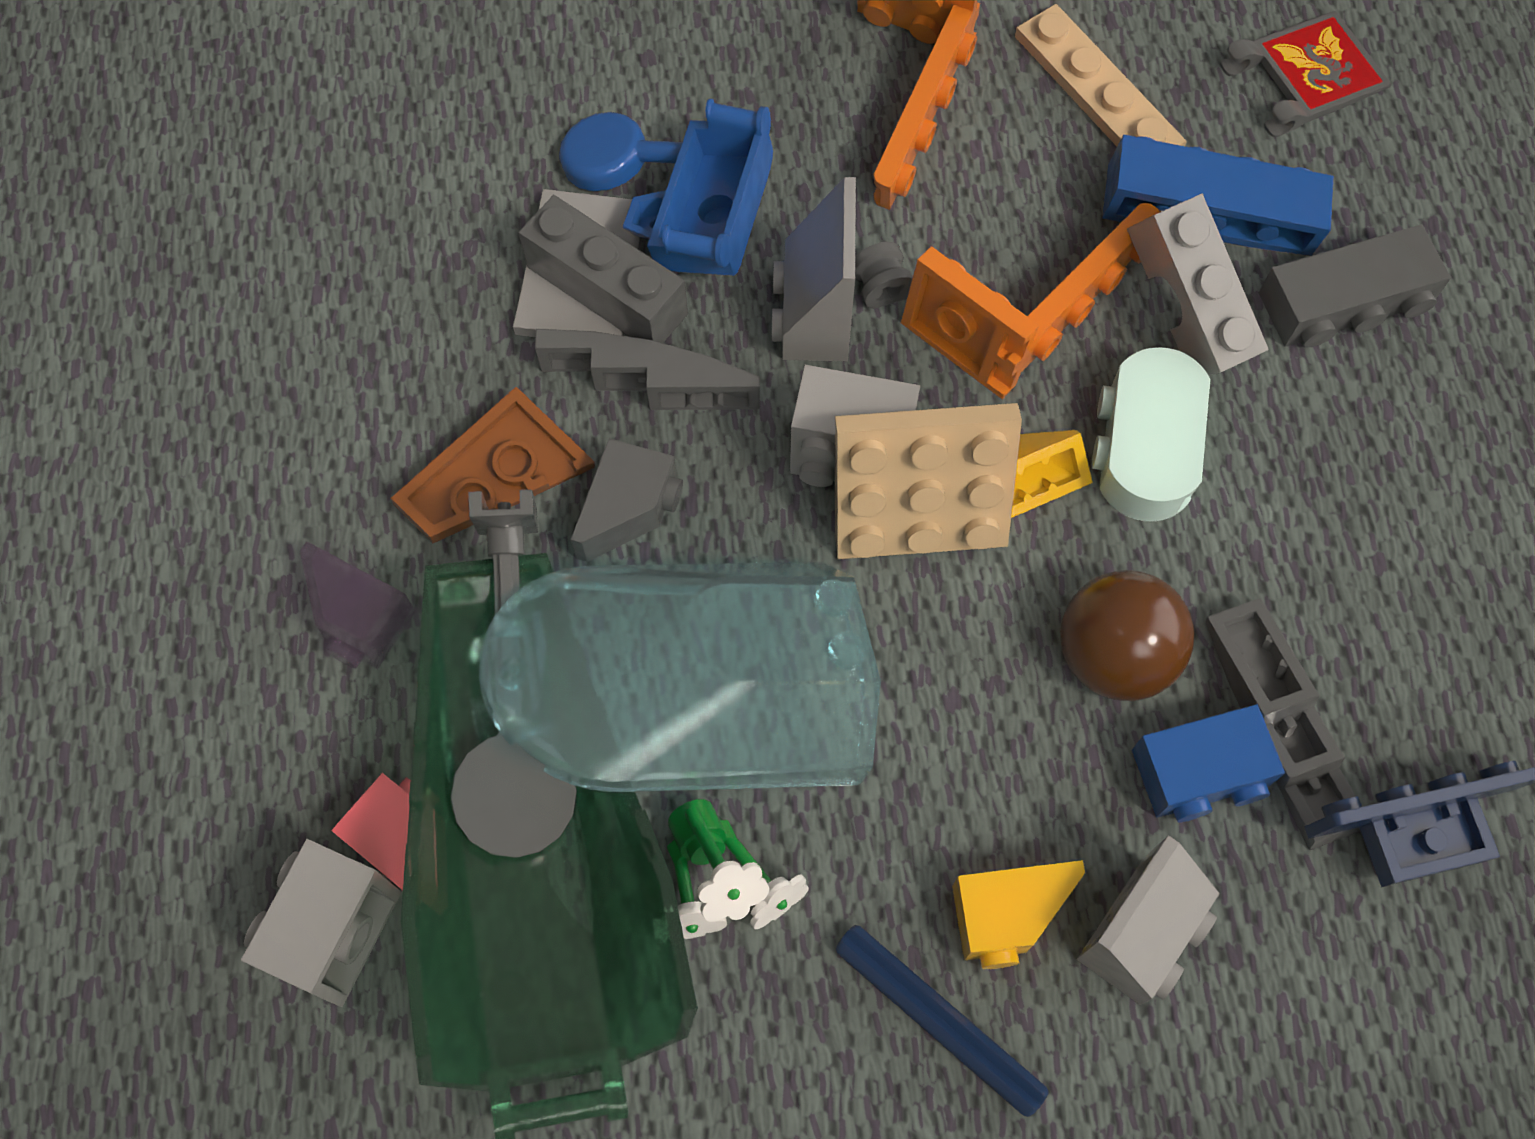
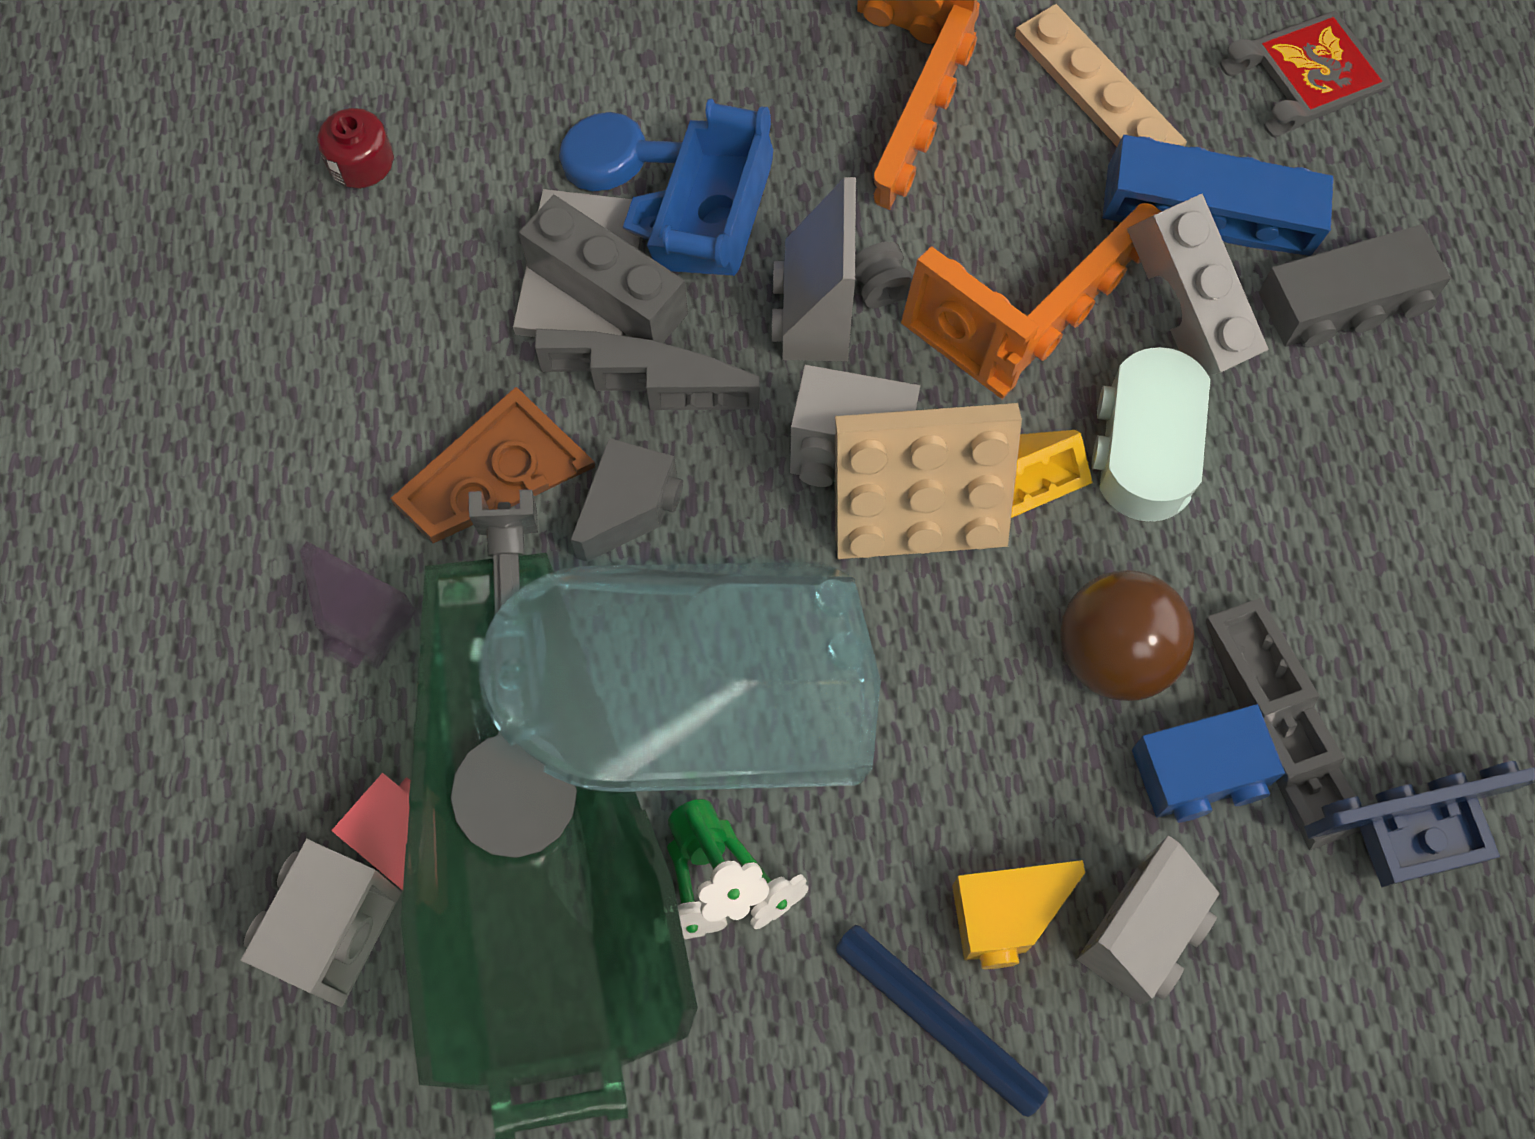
(355, 148): none -> dark red head

